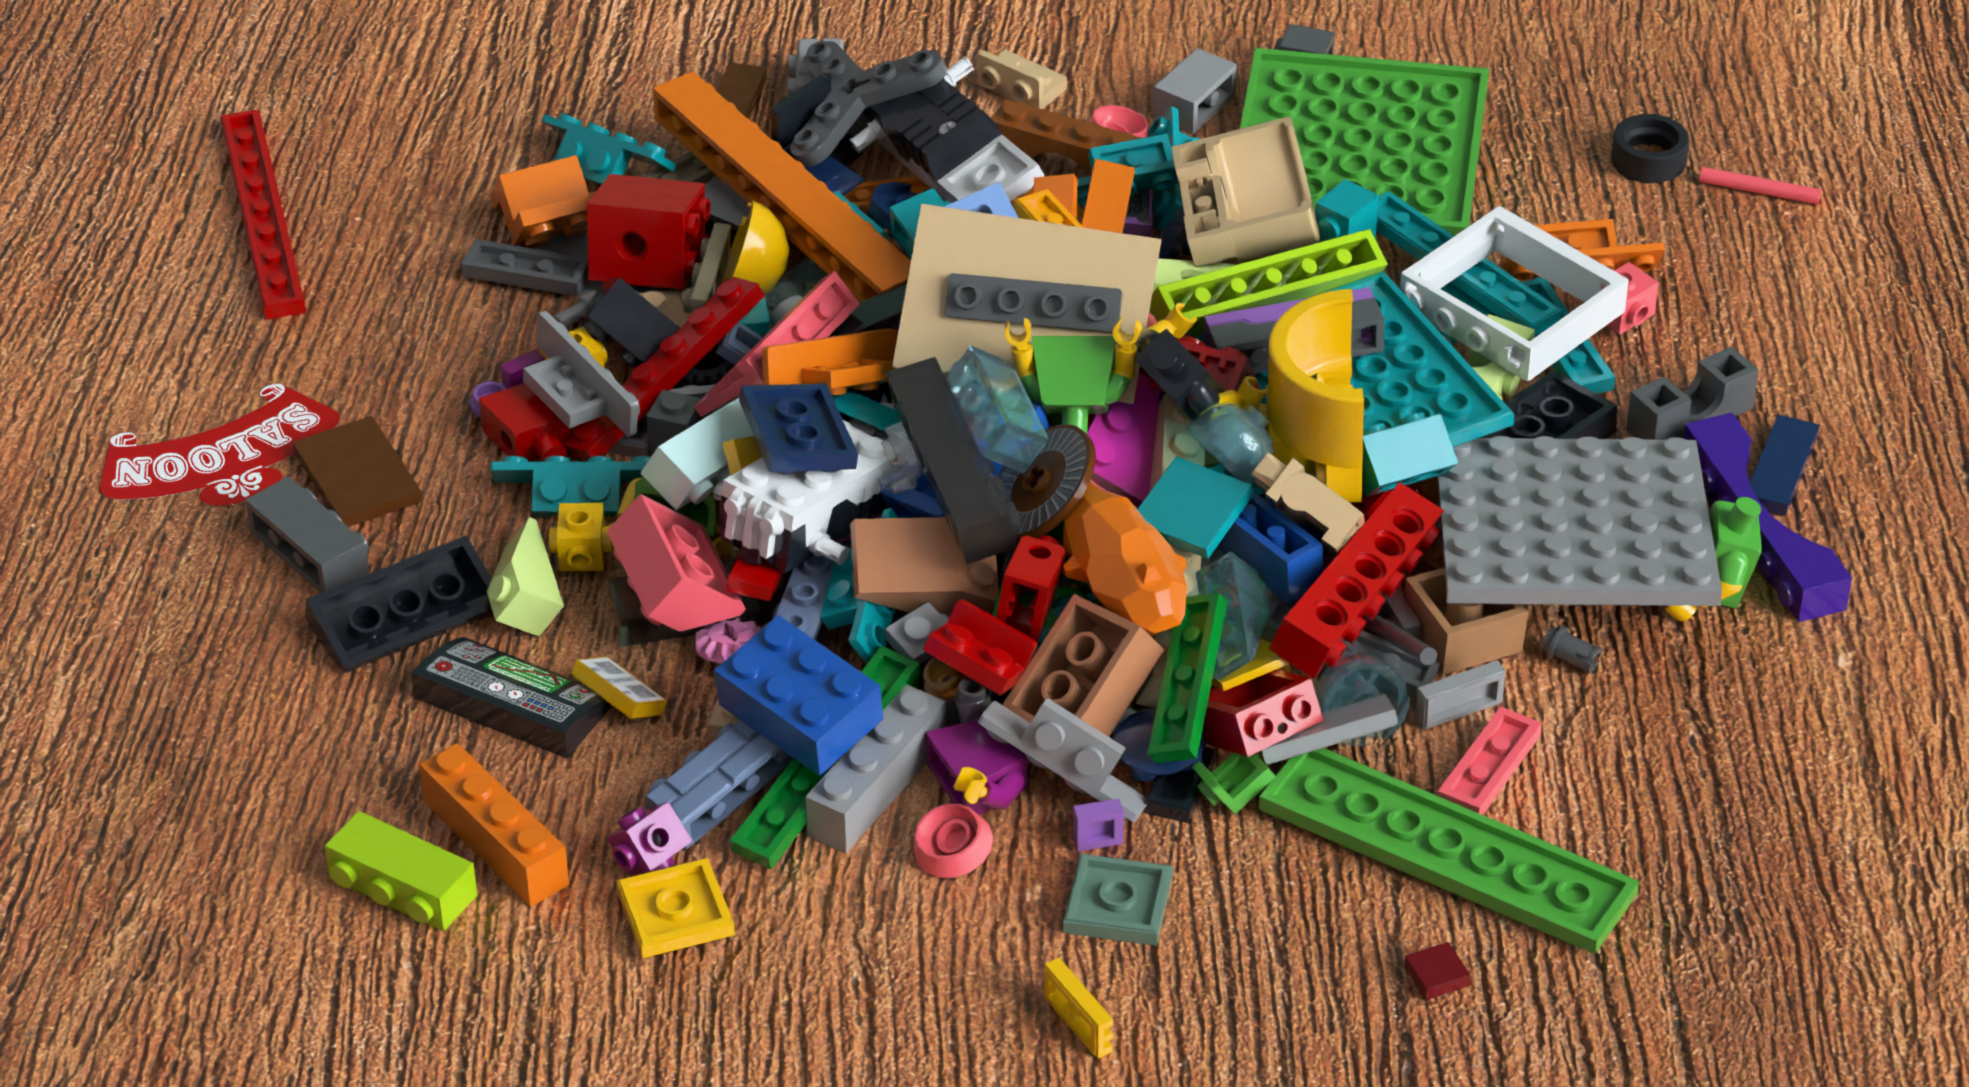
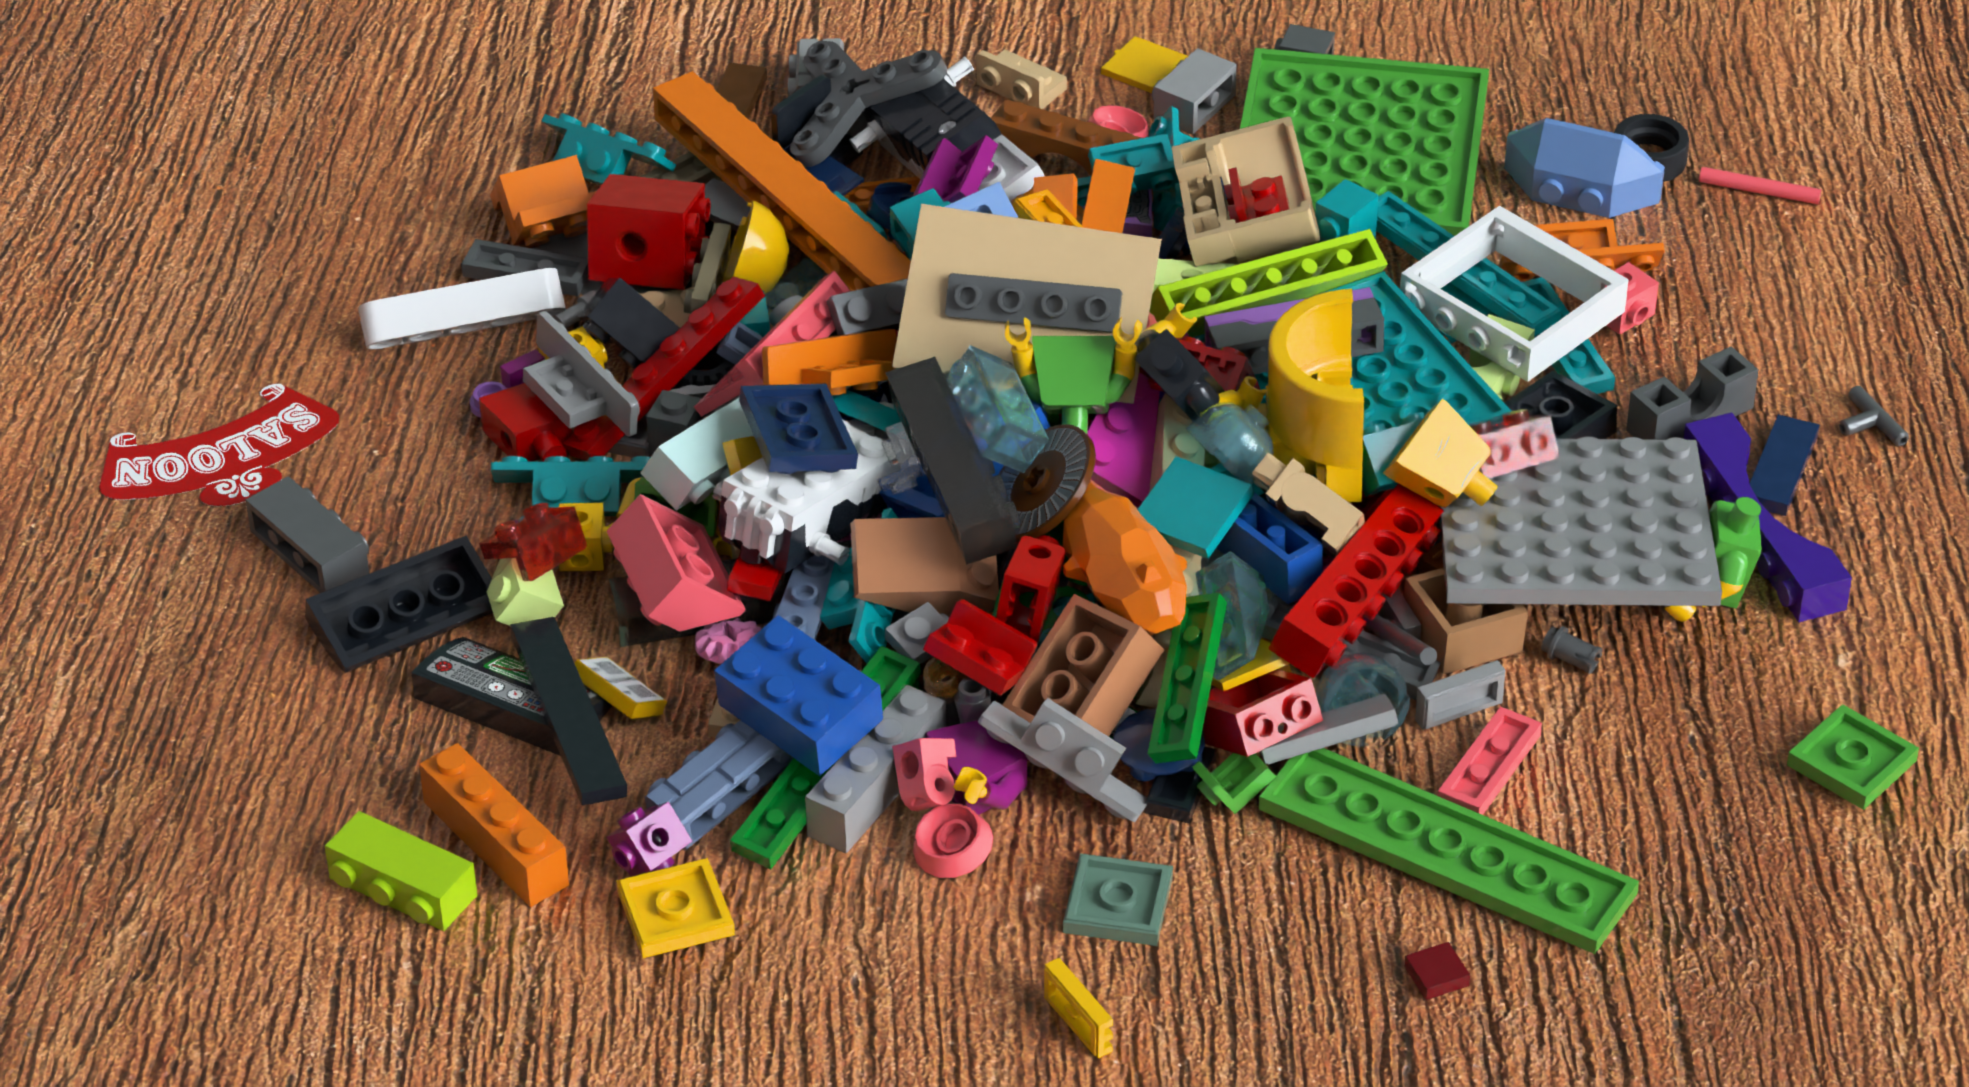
(262, 215): red tile -> none
(357, 471): reddish brown tile -> none
(460, 308): none -> white beam
(537, 539): none -> clear red bracket
(568, 711): none -> black tile
(868, 308): none -> dark grey plate
(924, 772): none -> coral leg
(957, 172): none -> magenta bracket
(1098, 824): medium lavender plate -> none
(1141, 63): none -> yellow piece
(1256, 199): none -> red bracket
(1443, 459): none -> yellow torso
(1516, 442): none -> clear red bracket
(1582, 168): none -> medium blue wedge
(1852, 756): none -> bright green plate
(1872, 416): none -> dark grey piece

